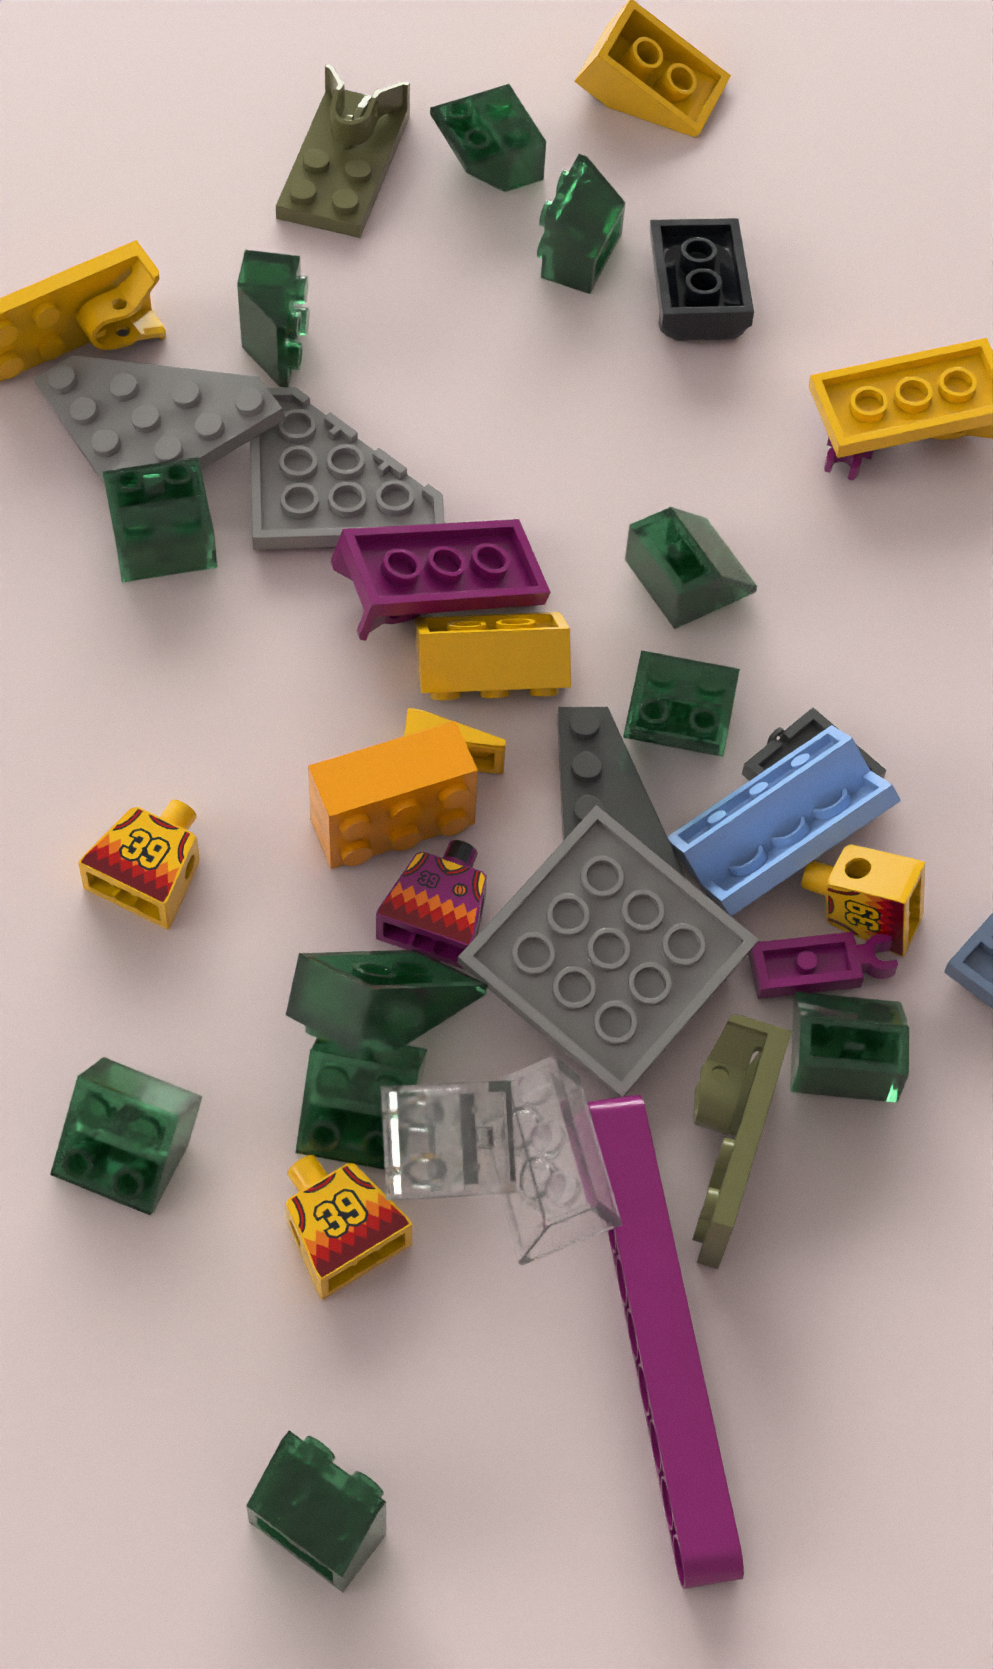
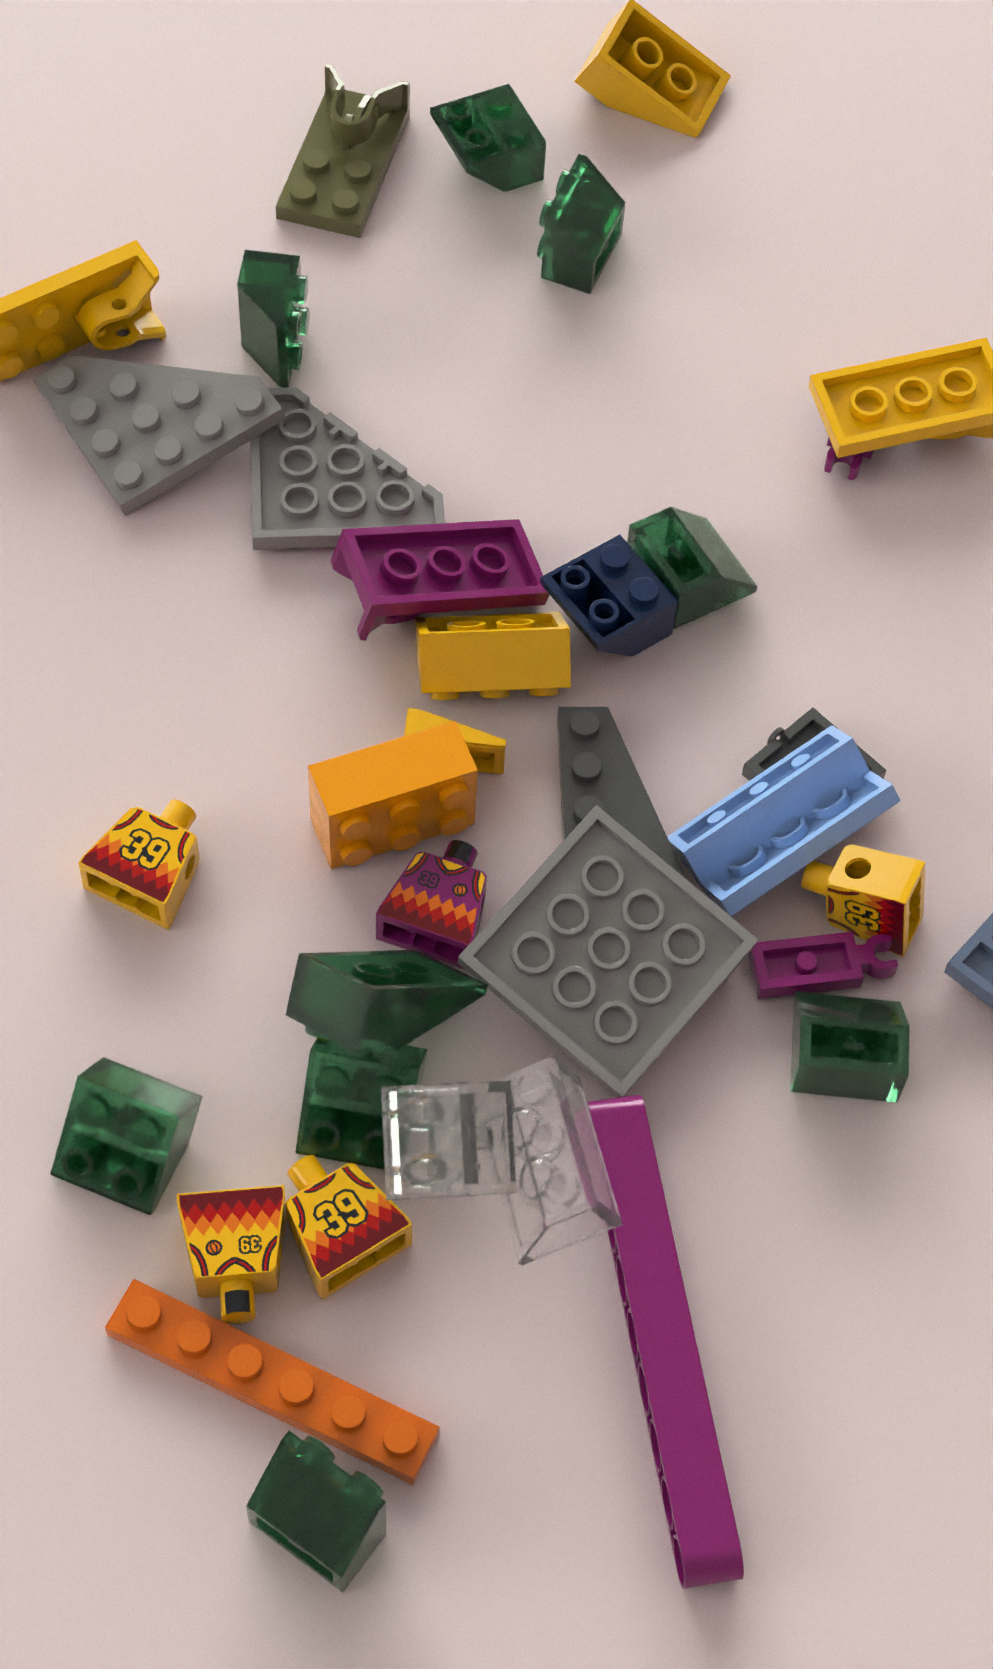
(160, 519): clear green slope -> none
(234, 1245): none -> torso
(273, 1381): none -> orange plate
(613, 598): none -> dark blue slope
(681, 703): clear green slope -> none
(701, 278): black slope -> none
(734, 1101): olive plate -> none

